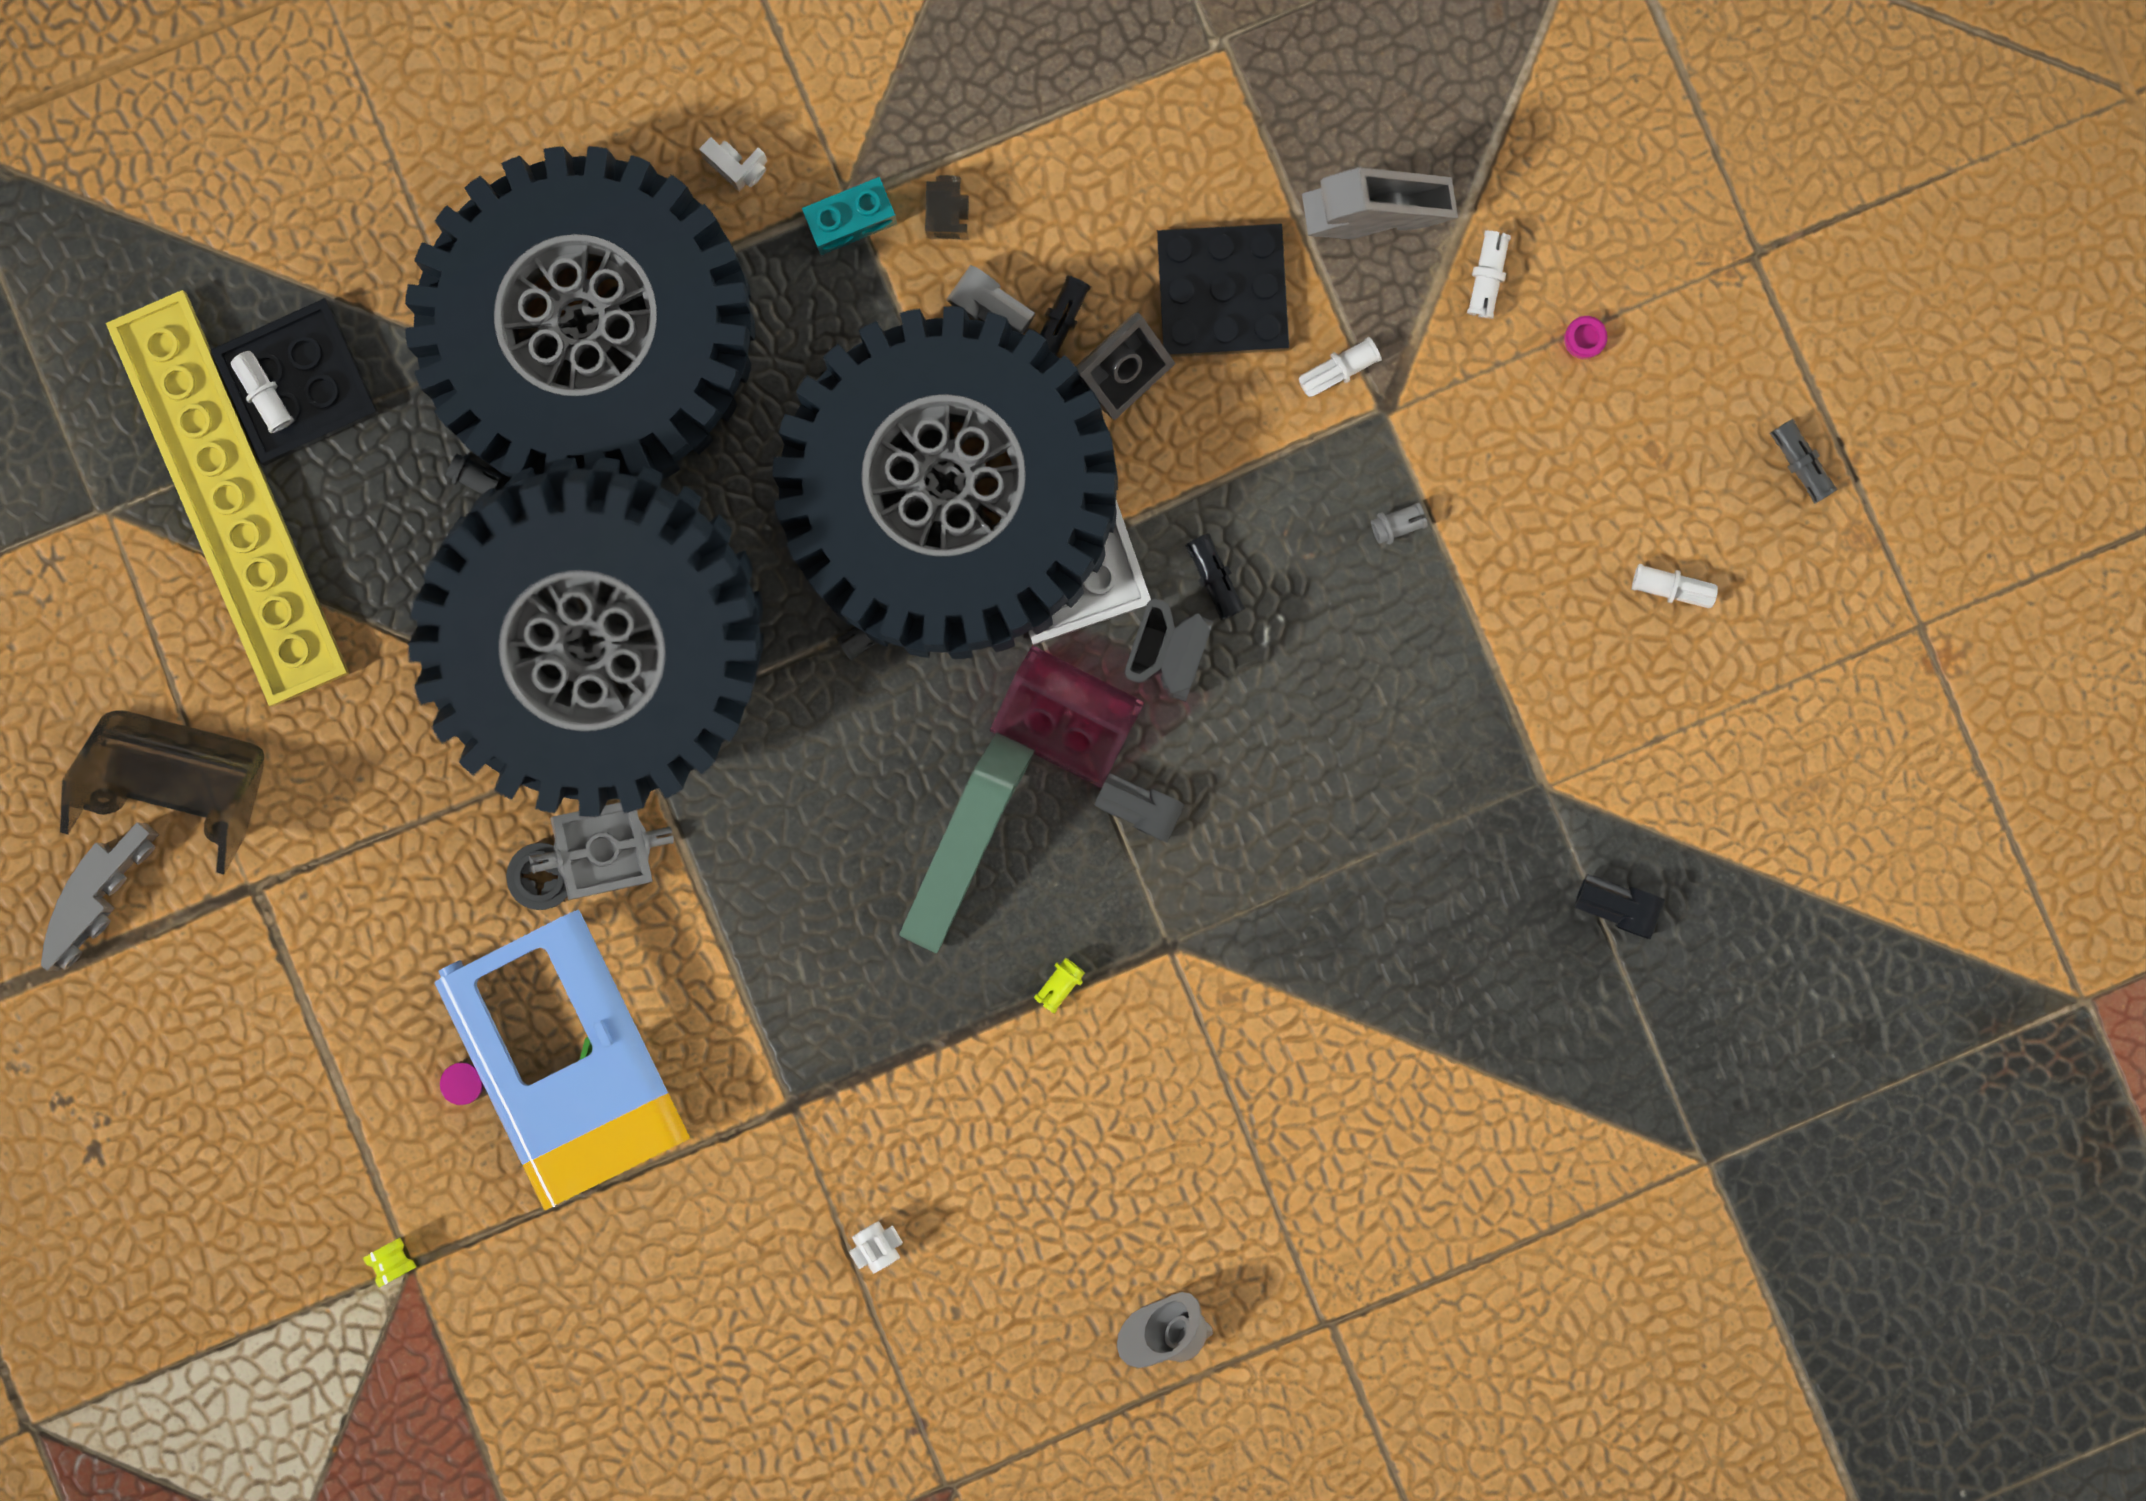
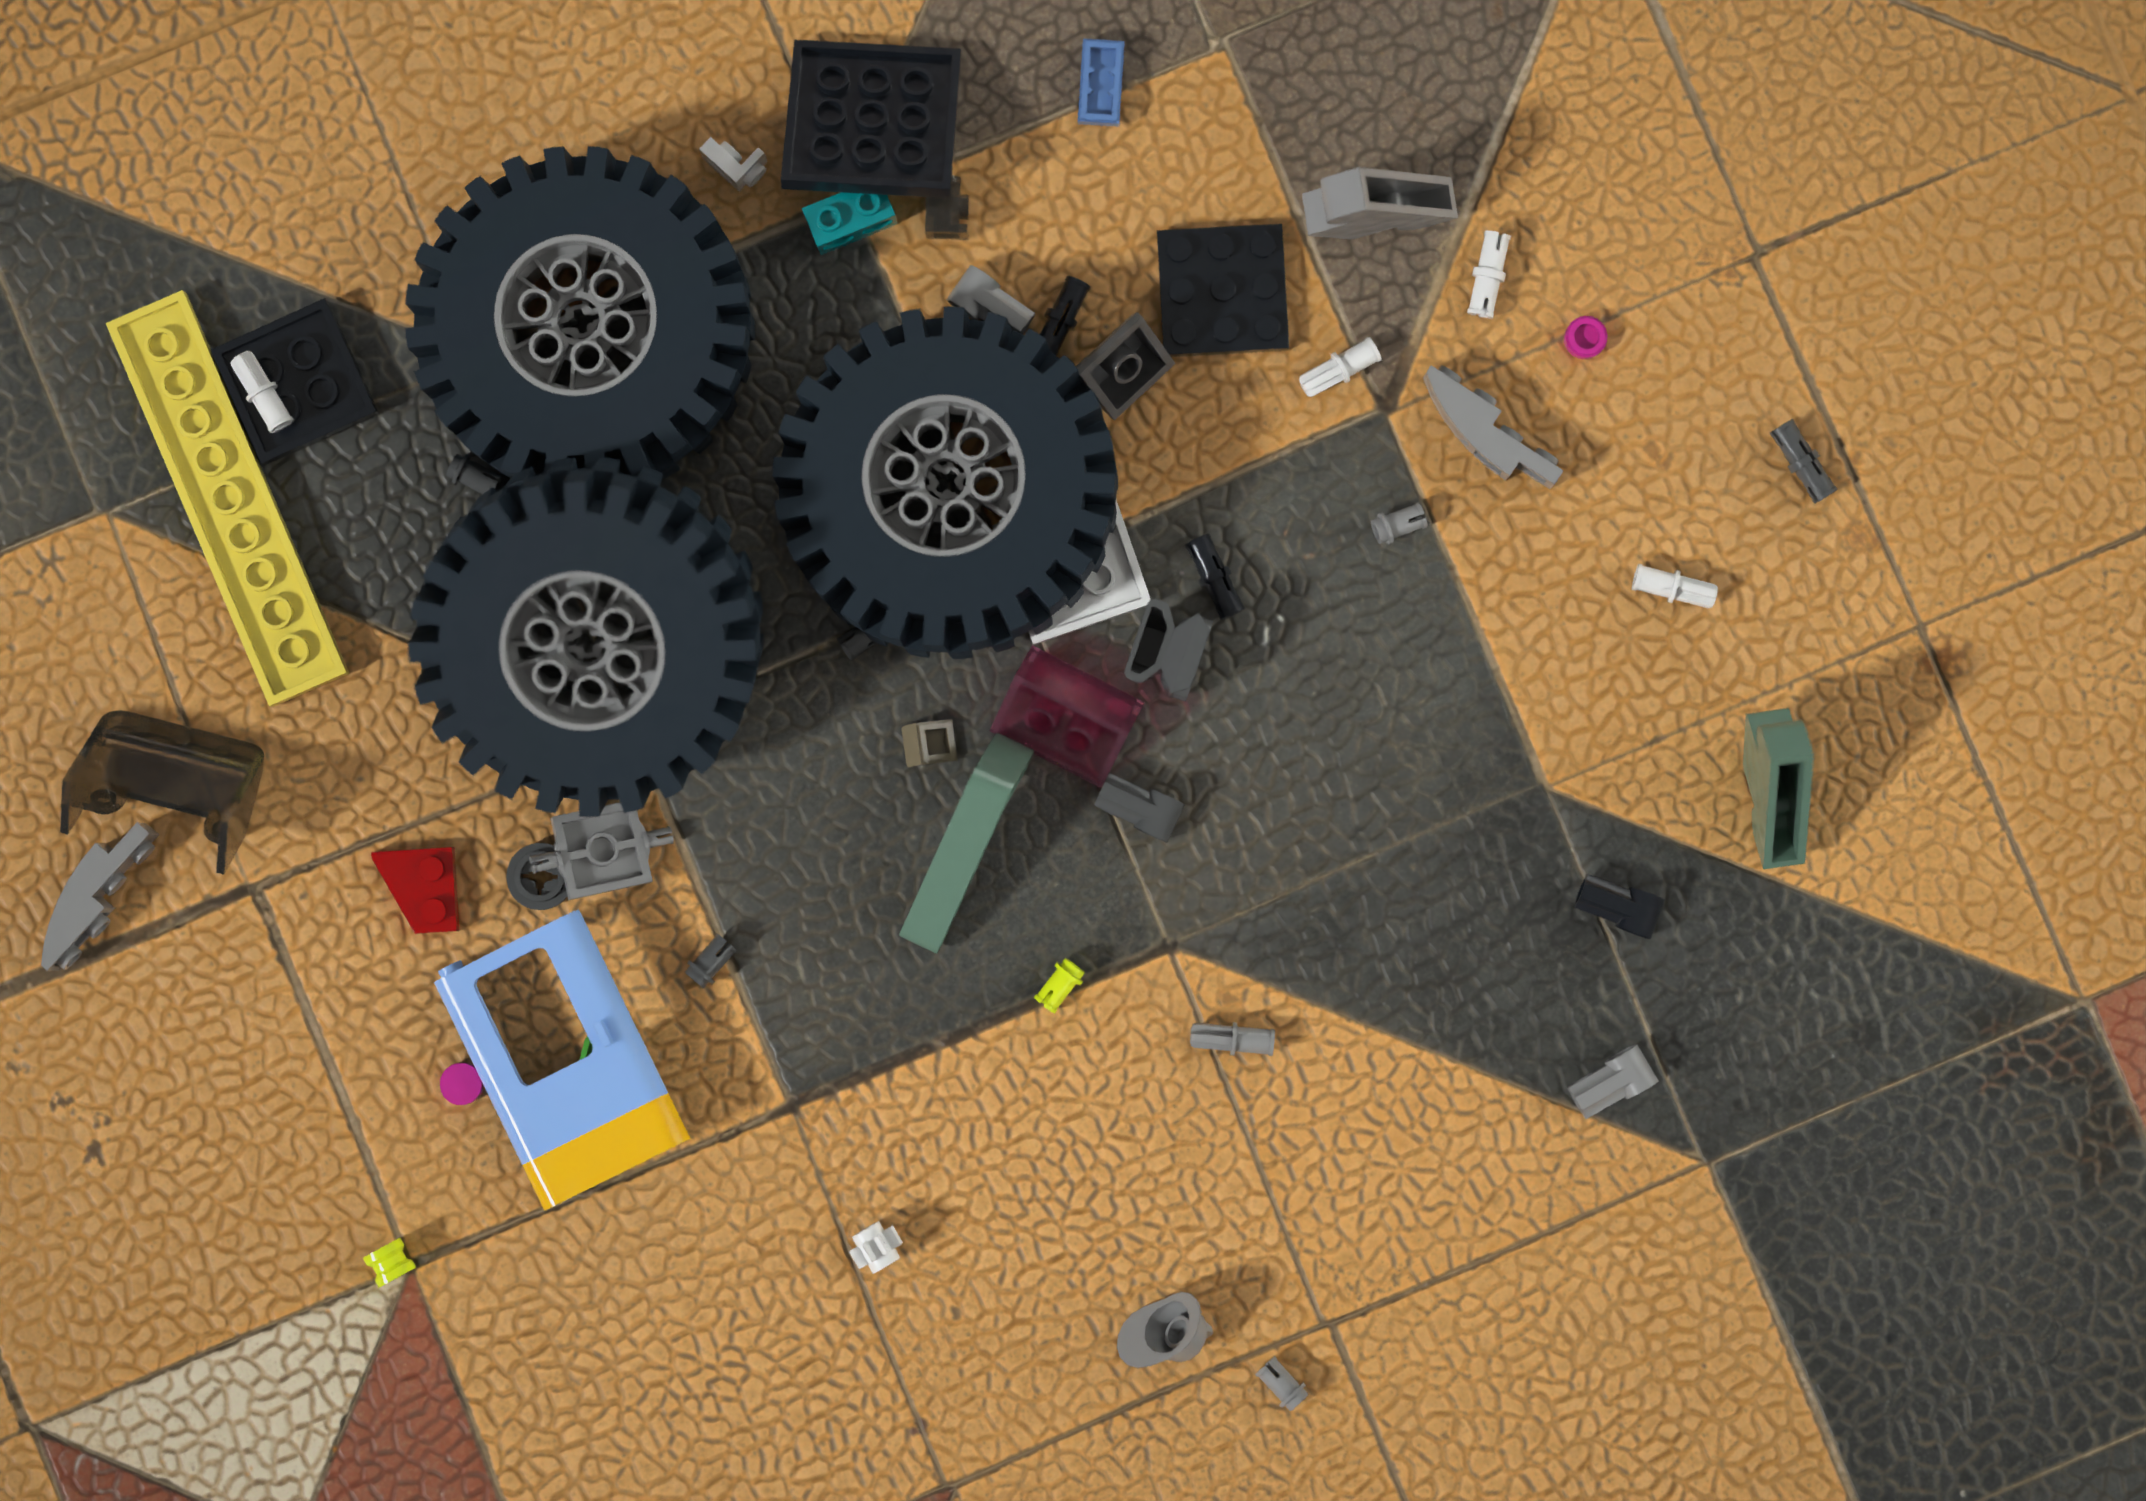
(422, 886): none -> red wing
(709, 963): none -> dark grey pin
(871, 119): none -> black plate
(929, 743): none -> dark tan slope
(1101, 82): none -> medium blue plate
(1232, 1038): none -> light grey axle
(1283, 1385): none -> light grey pin
(1472, 419): none -> light grey slope
(1621, 1077): none -> light grey piece
(1779, 778): none -> sand green brick

